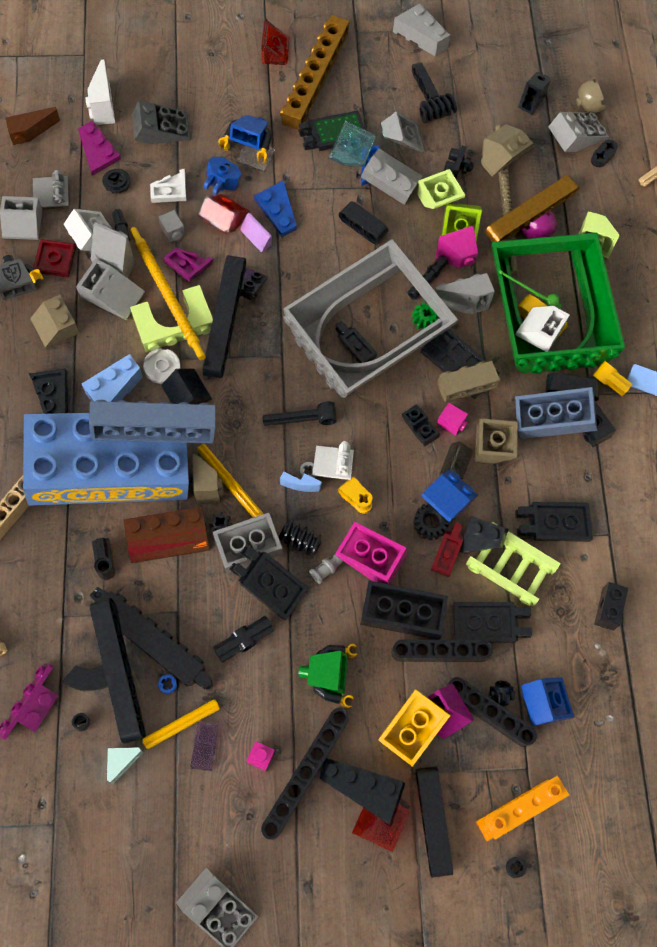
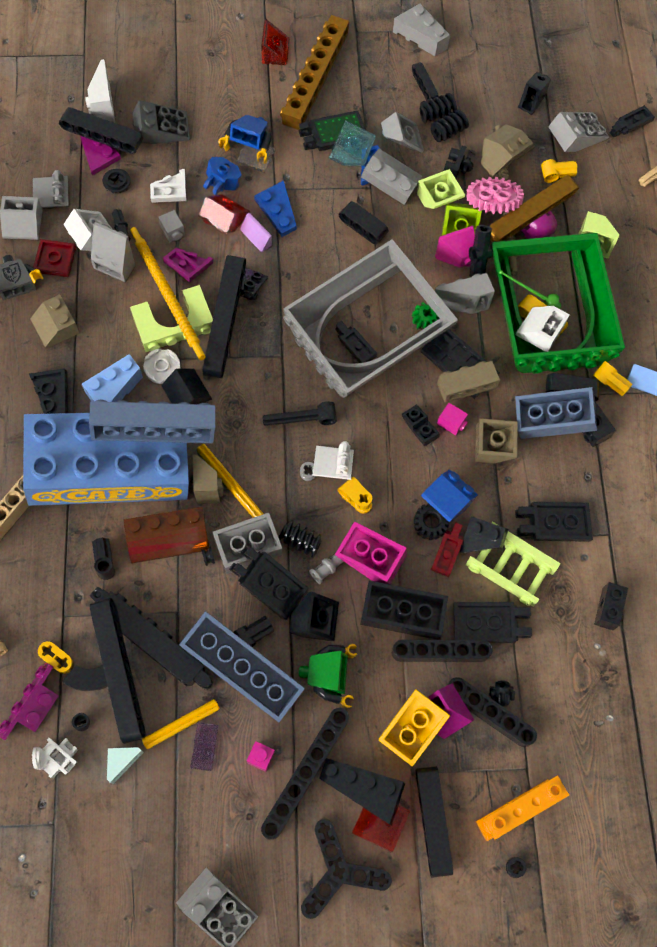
(29, 125): reddish brown slope -> none
(58, 654): none -> yellow beam
(63, 755): none -> white piece
(101, 130): none -> black beam
(109, 289): light grey slope -> none
(161, 686): blue bush -> none
(208, 556): none -> black bush
(219, 518): black gear -> none
(242, 666): none -> sand blue brick
(306, 484): light blue slope -> none
(315, 618): none -> black slope
(334, 881): none -> black piece
(432, 272): black pin -> none
(449, 125): none -> black piece
(457, 459): clear smoke slope -> none
(481, 250): none -> black piece
(495, 195): none -> bright pink gear
(547, 701): blue slope -> none
(554, 170): none -> yellow piece
(590, 97): dark tan cylinder -> none
(601, 151): black beam -> none
(632, 121): none -> black hinge

